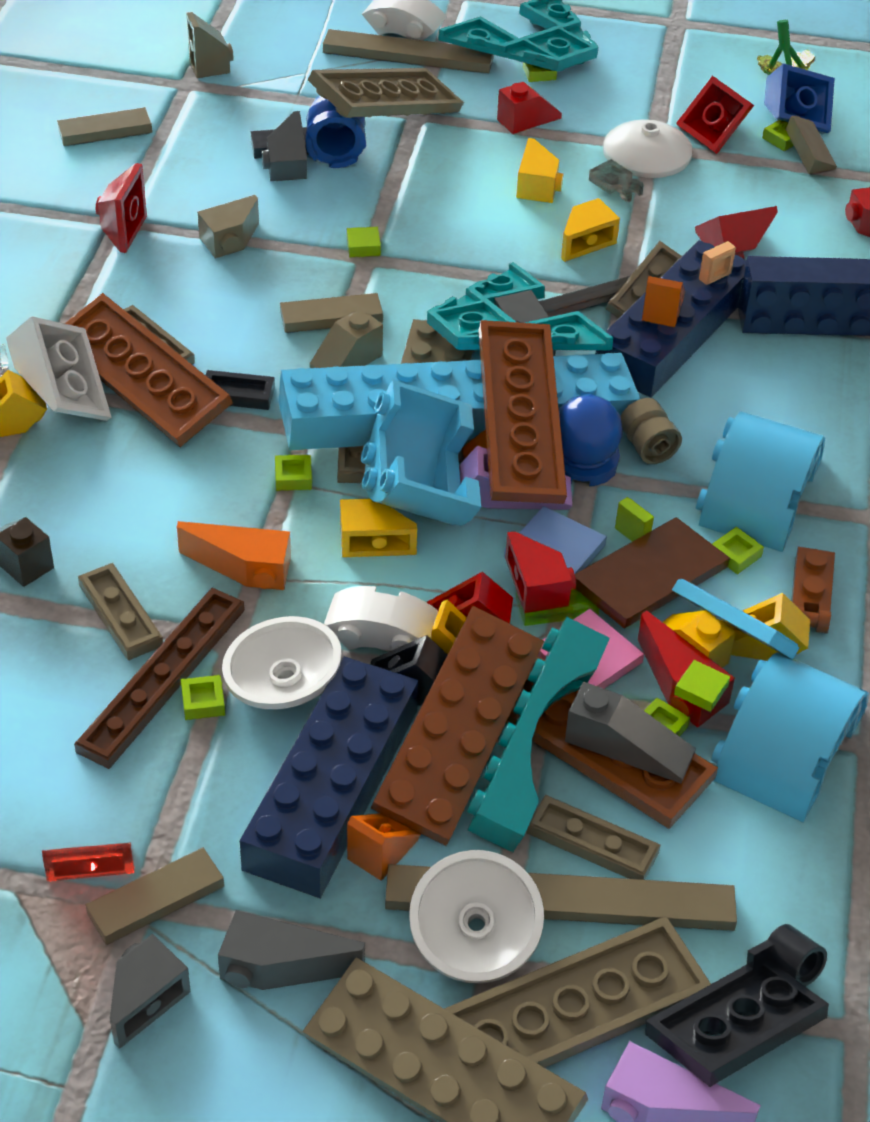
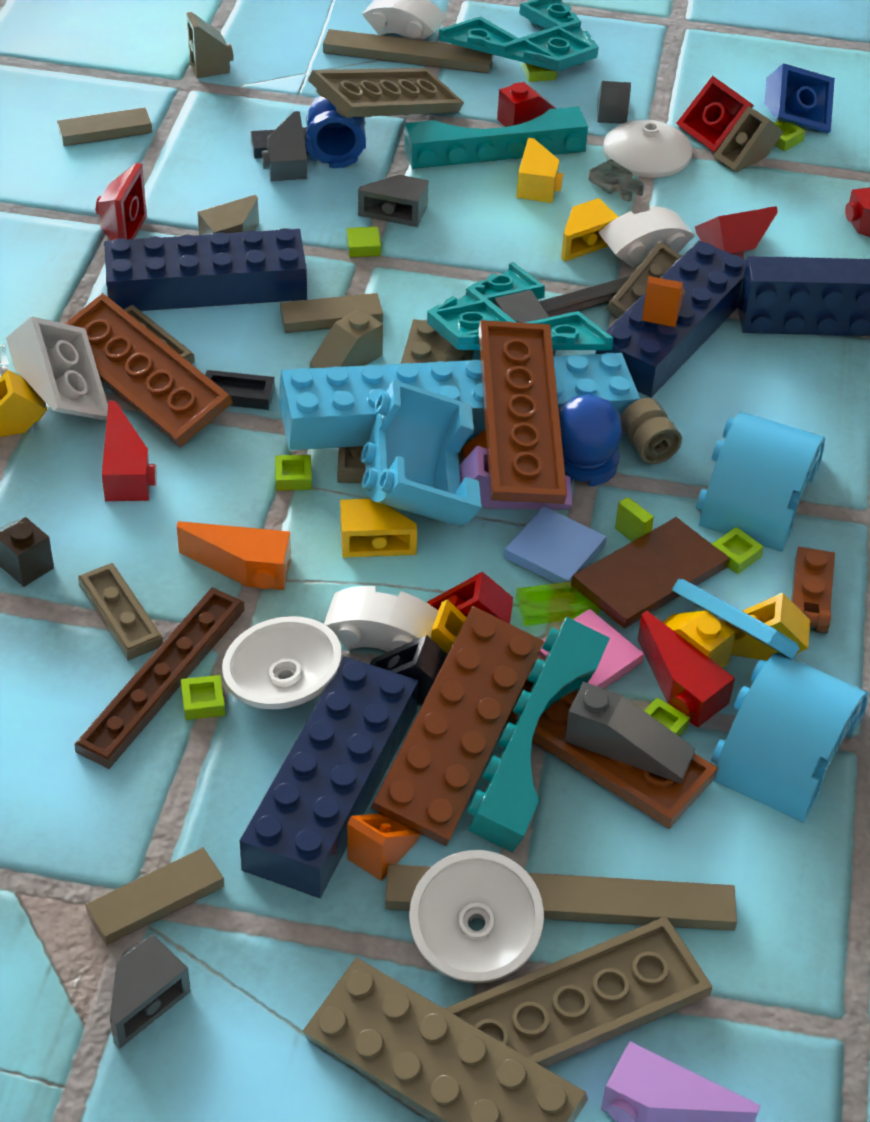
(88, 861): clear red slope -> none
(125, 460): none -> red slope
(206, 269): none -> dark blue brick
(281, 954): dark grey slope -> none
(394, 200): none -> dark grey slope
(442, 144): none -> teal arch
(538, 574): red slope -> none
(593, 839): dark tan tile -> none
(613, 102): none -> dark grey slope
(635, 235): none -> white brick
(702, 685): lime tile -> none
(717, 263): light nougat tile -> none
(748, 140): none -> dark tan slope
(767, 987): black hinge -> none
(801, 60): plant -> none
(809, 145): dark tan slope -> none

